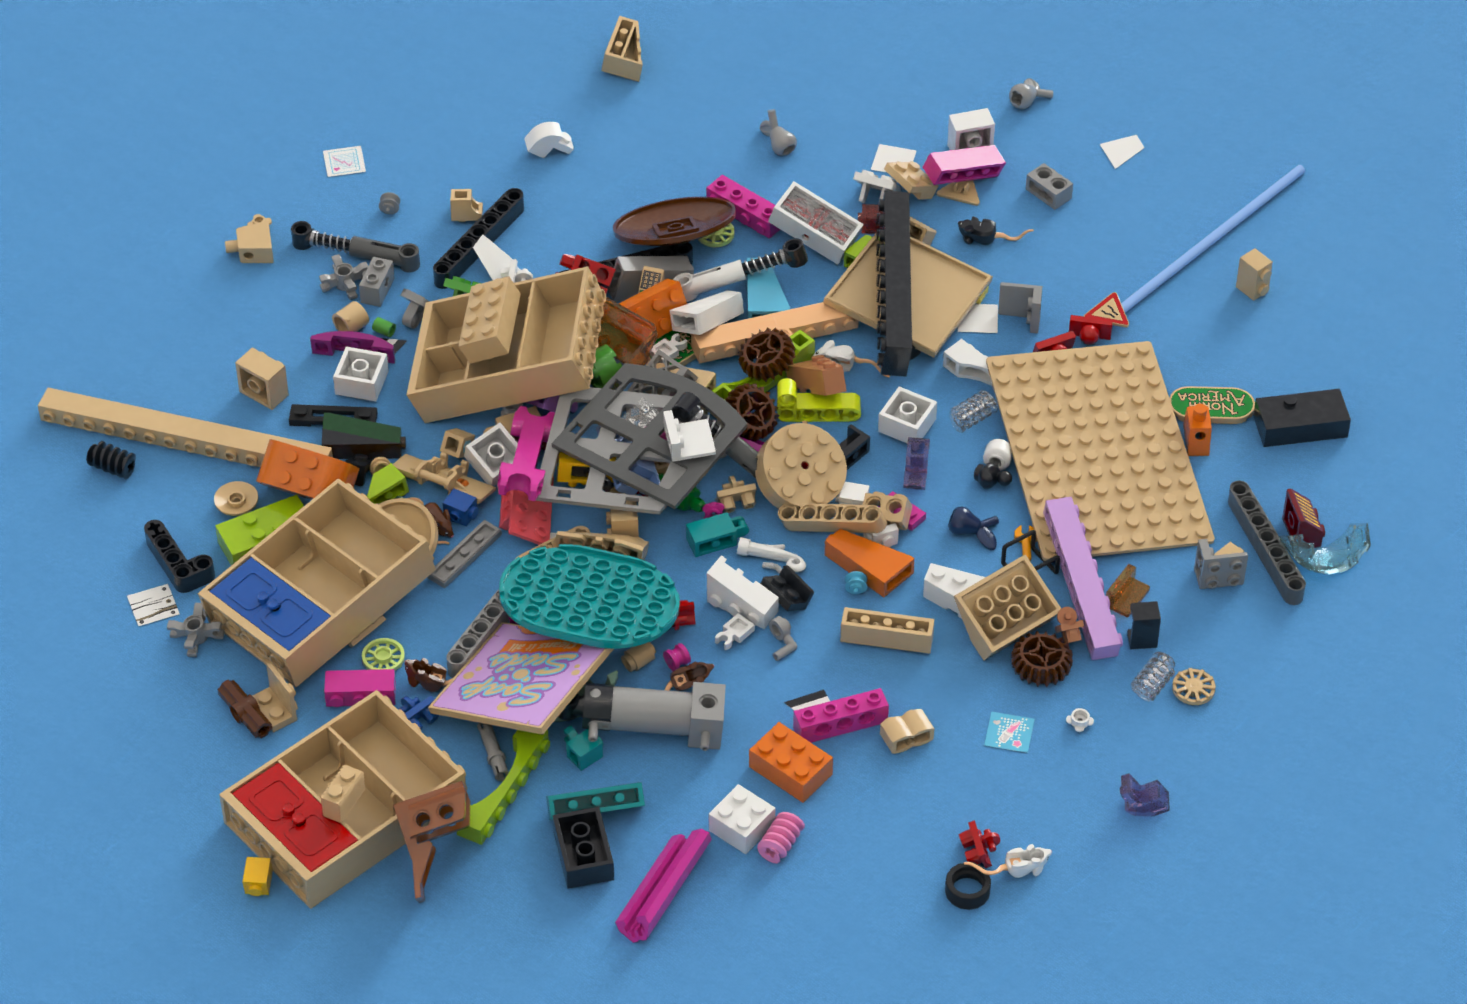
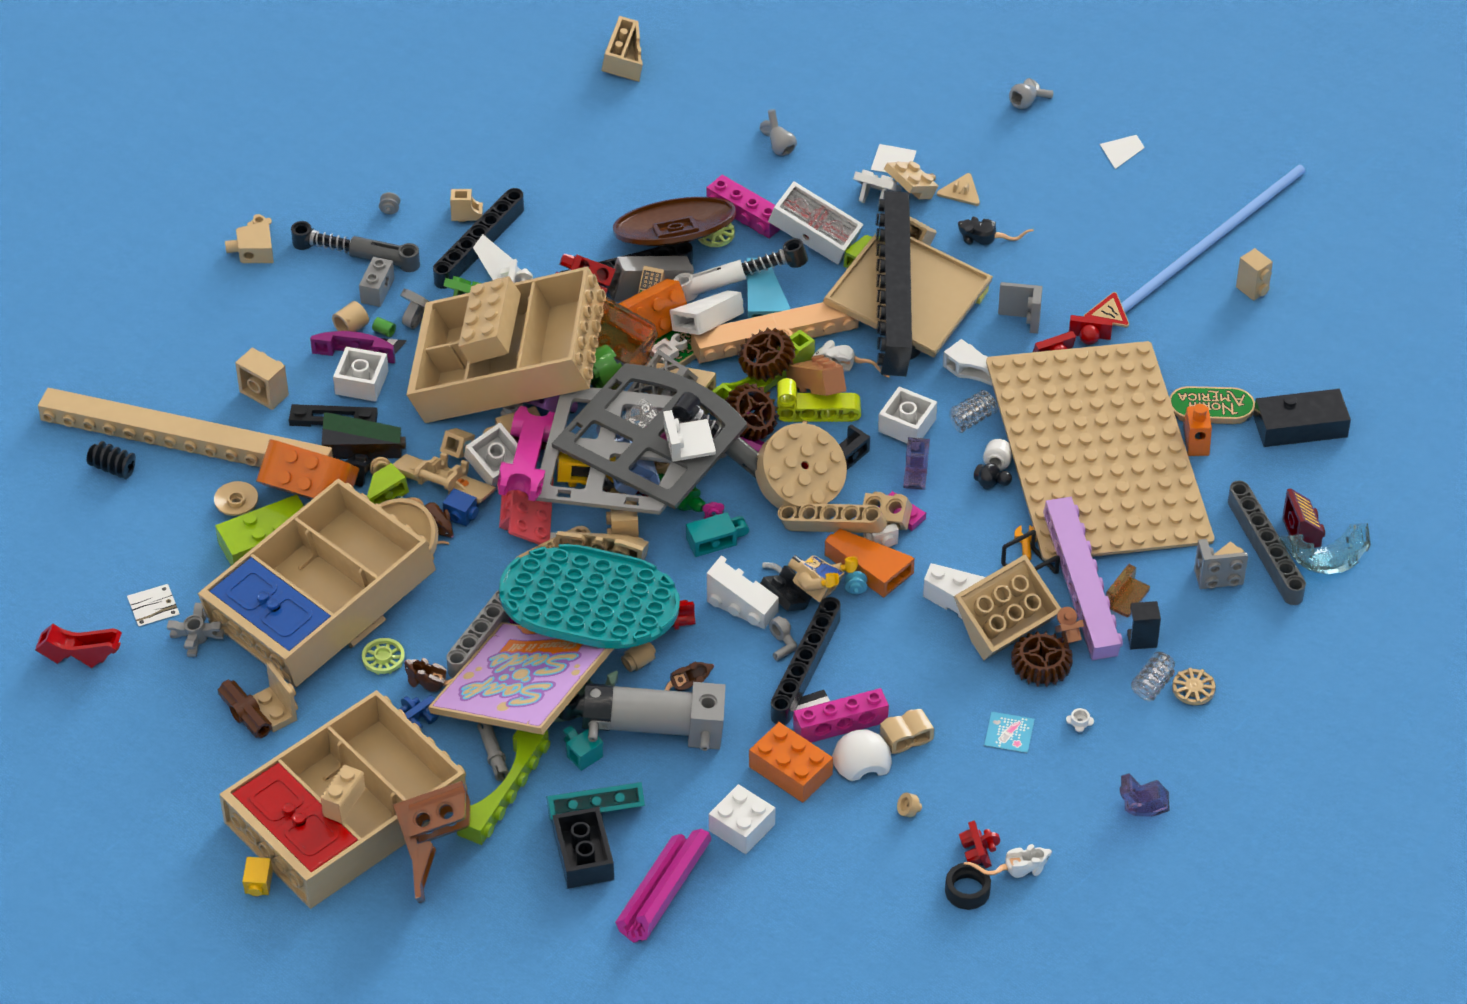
(85, 646): none -> red arch
(183, 573): black beam -> none
(343, 277): light grey pin -> none
(344, 161): clear sticker -> none
(352, 686): dark pink brick -> none
(465, 553): light grey tile -> none
(546, 137): white brick -> none
(677, 657): dark pink wheel -> none
(734, 492): tan hips -> none
(735, 629): white plate -> none
(774, 552): white plant -> none
(780, 837): bright pink piece -> none
(805, 660): none -> black beam
(819, 577): none -> torso
(852, 494): white brick -> none
(861, 753): none -> white cylinder
(868, 218): clear red brick -> none
(887, 630): tan brick -> none
(908, 805): none -> tan tile
(964, 164): brick -> none
(965, 522): dark blue piece -> none
(970, 129): white brick -> none
(980, 319): white sticker -> none
(1049, 186): light grey brick -> none

